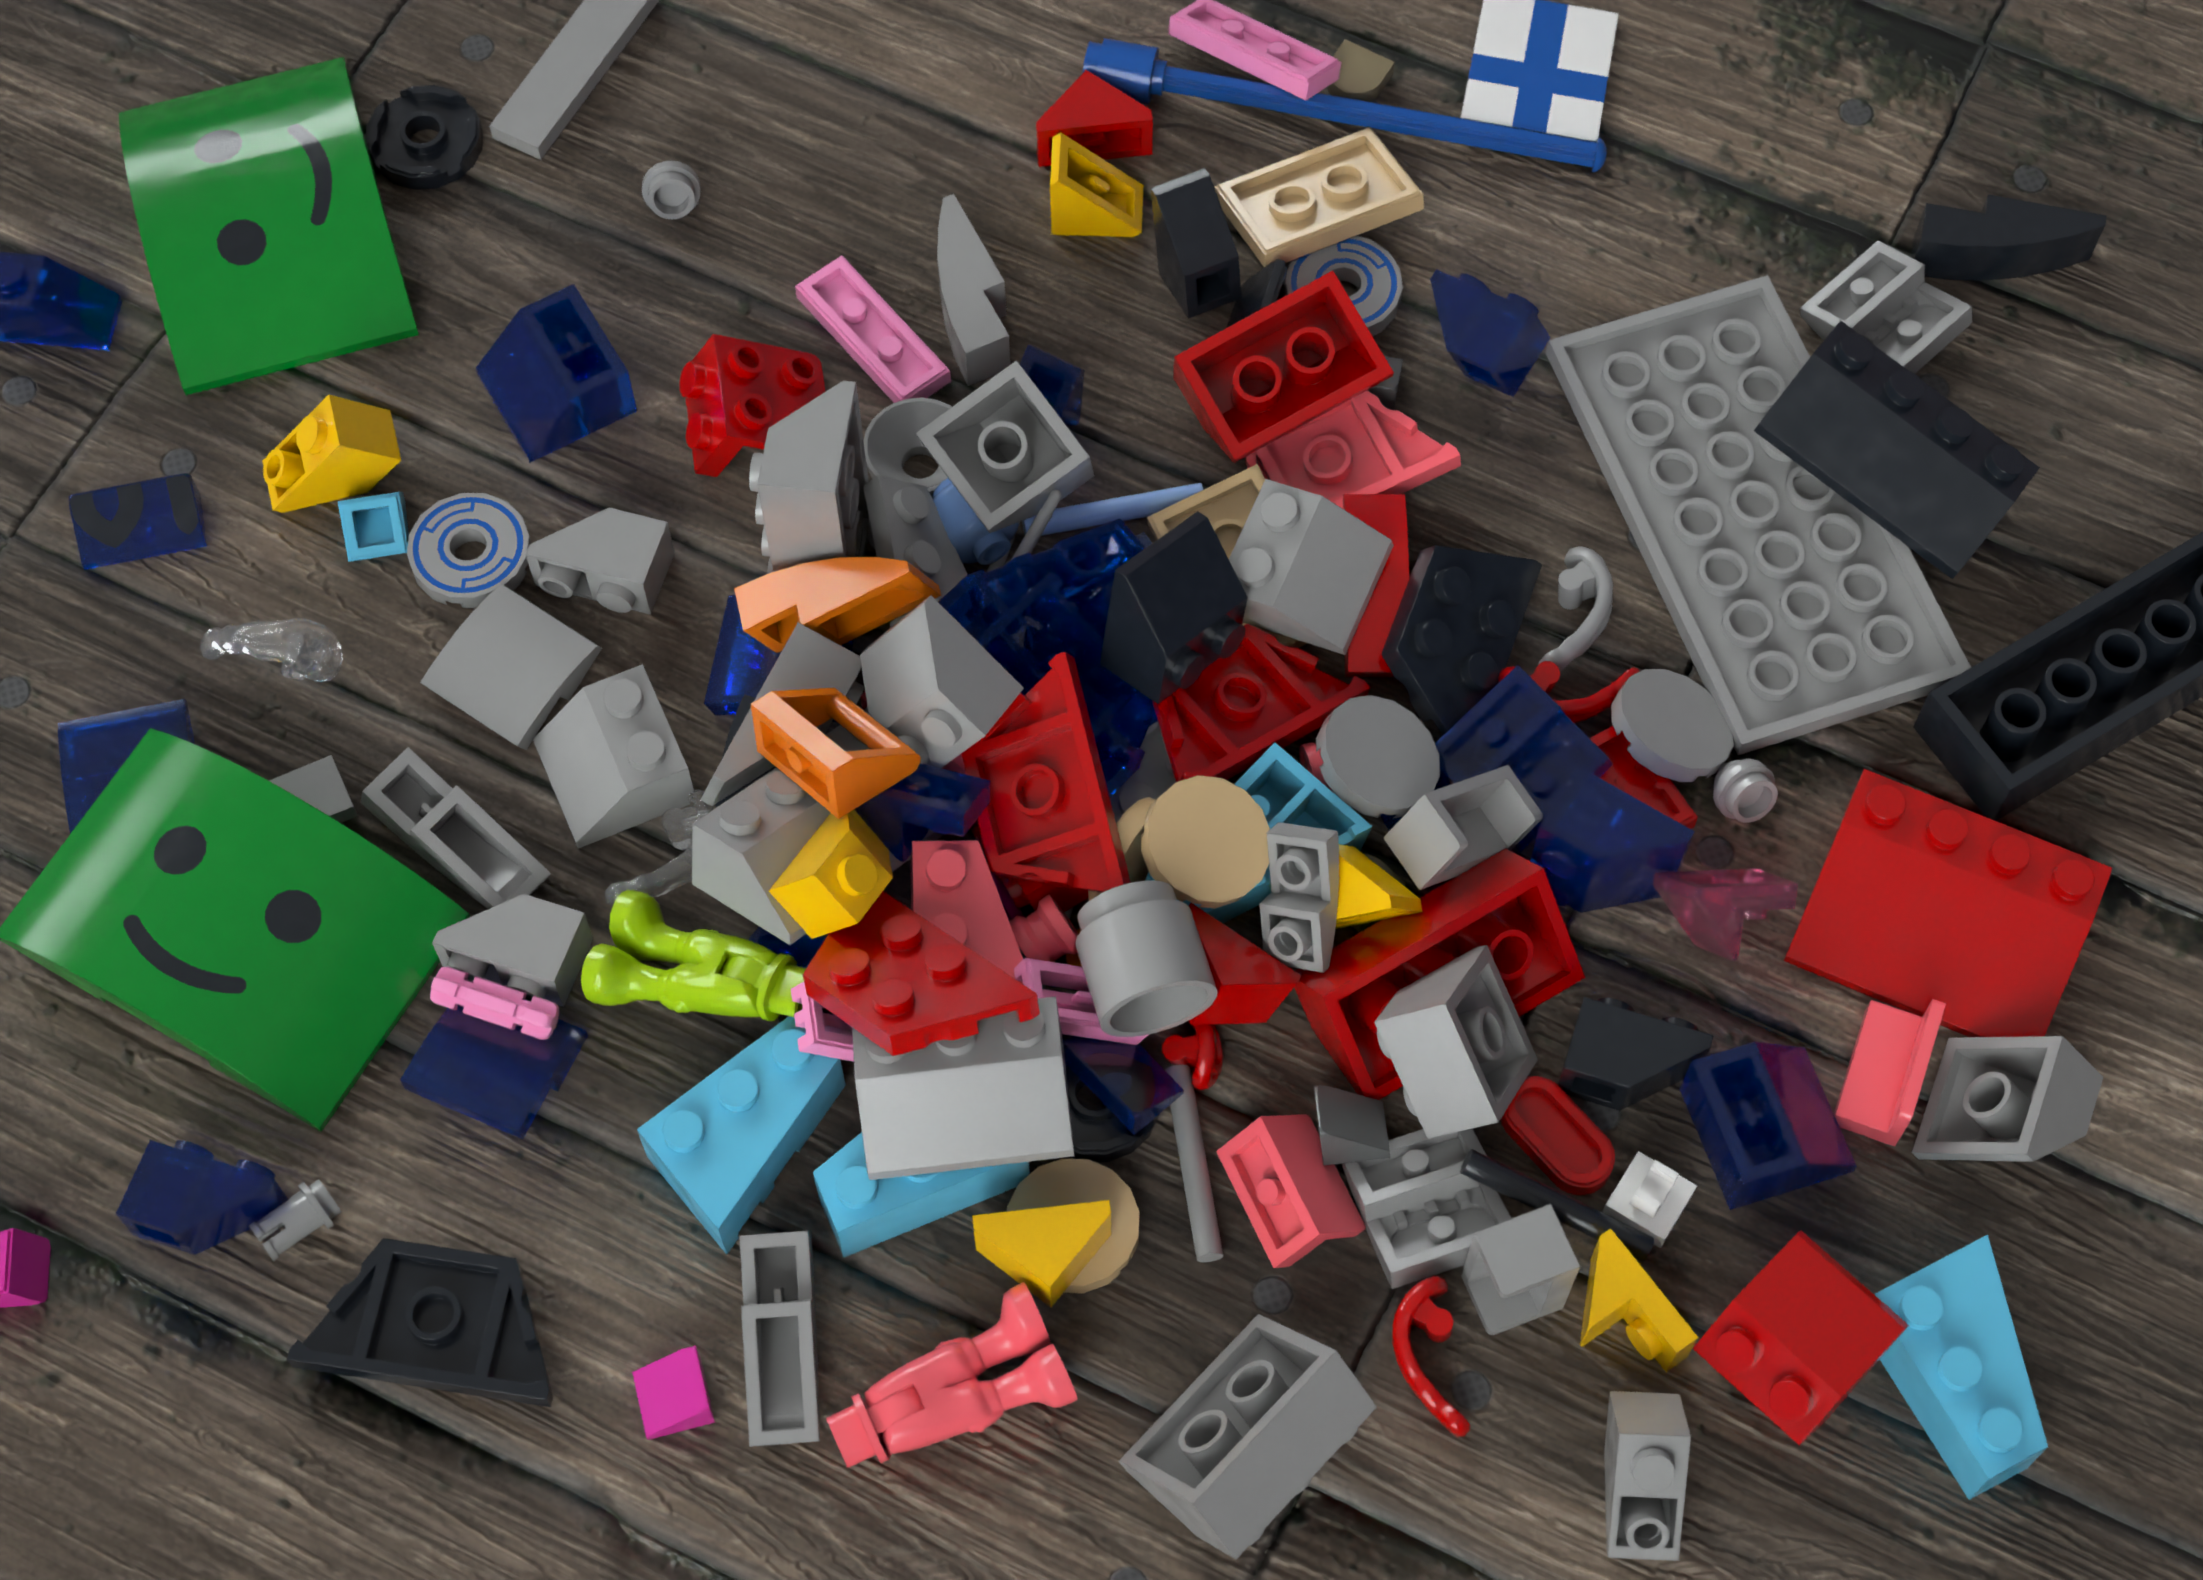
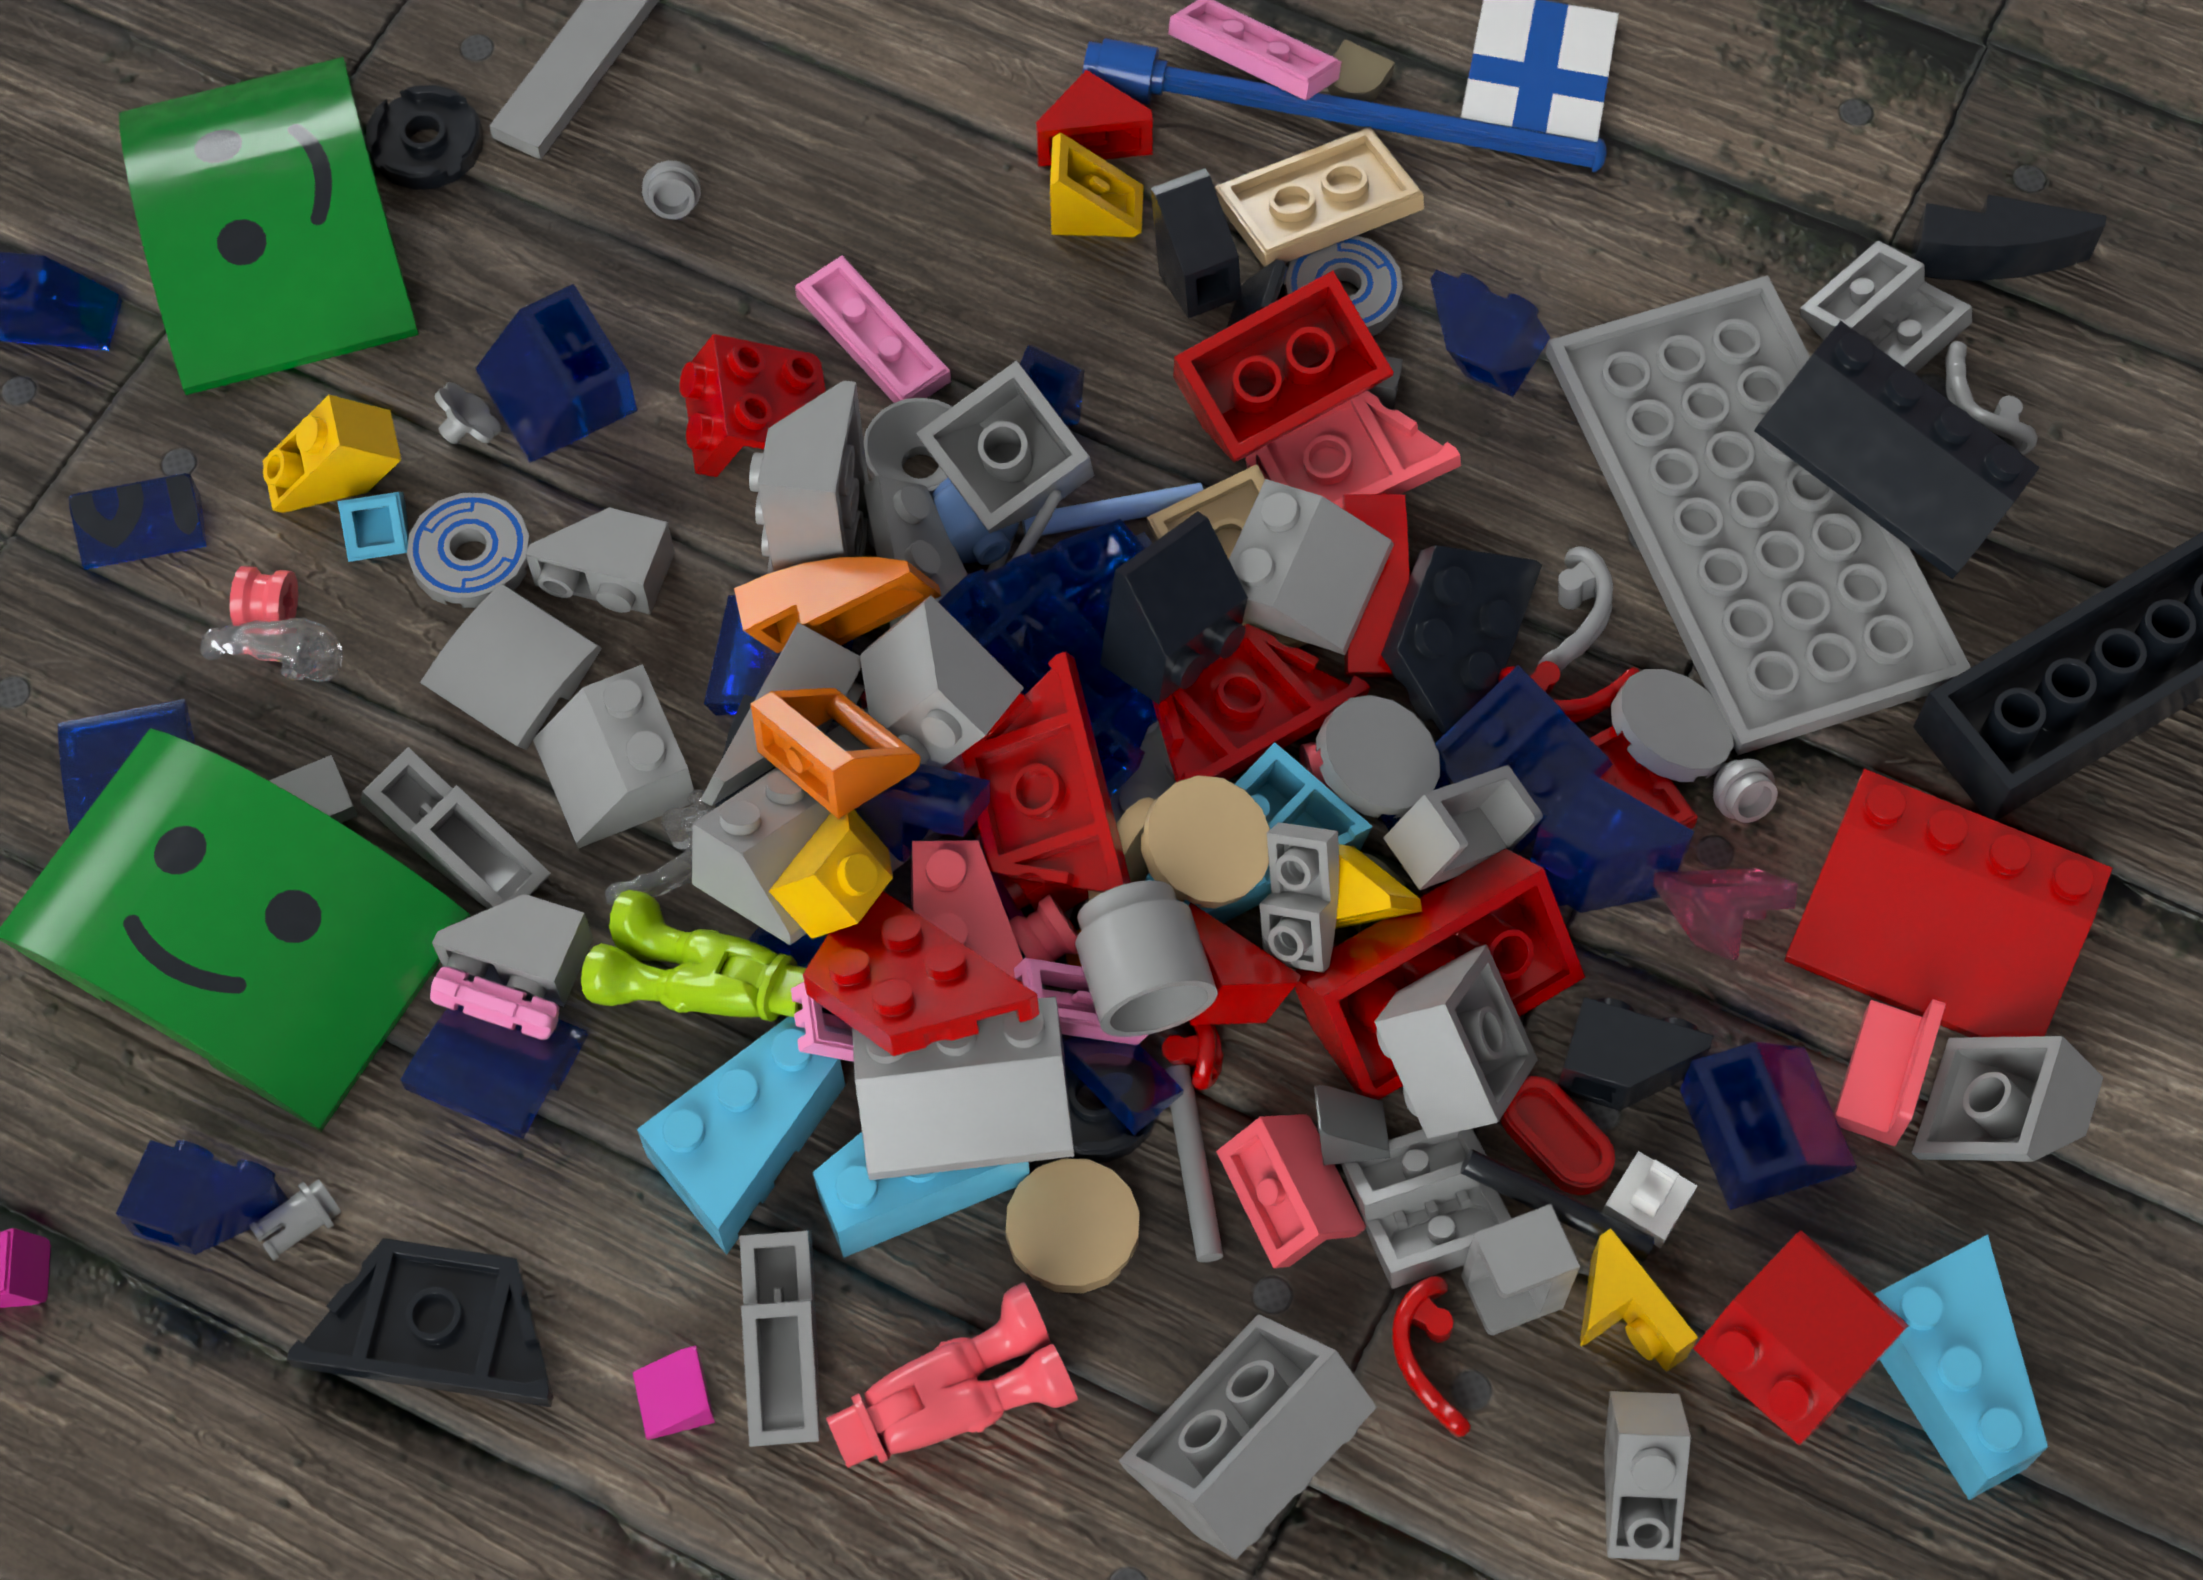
(263, 595): none -> coral wheel
(465, 415): none -> light grey plant
(970, 297): light grey slope -> none
(1044, 1244): yellow slope -> none
(2003, 421): none -> light grey piece

